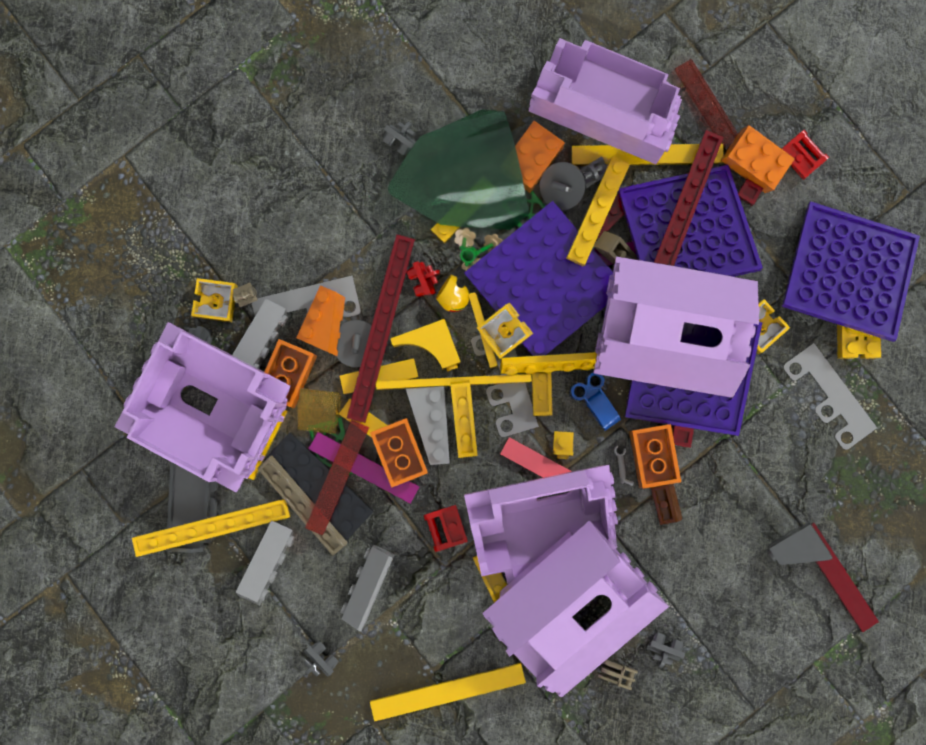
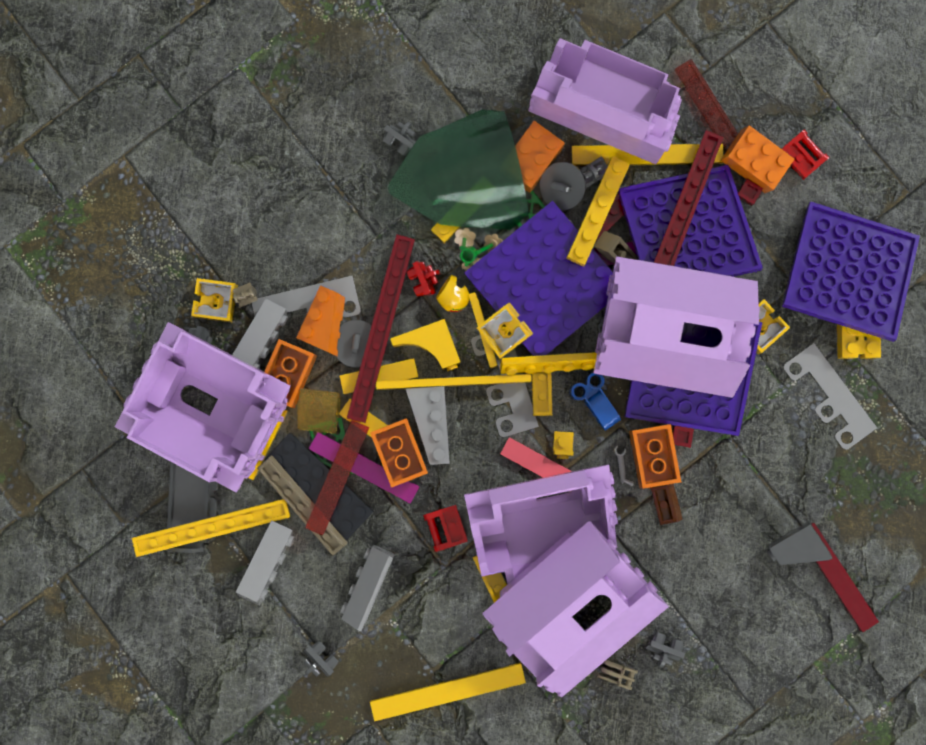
(463, 418): yellow plate -> none

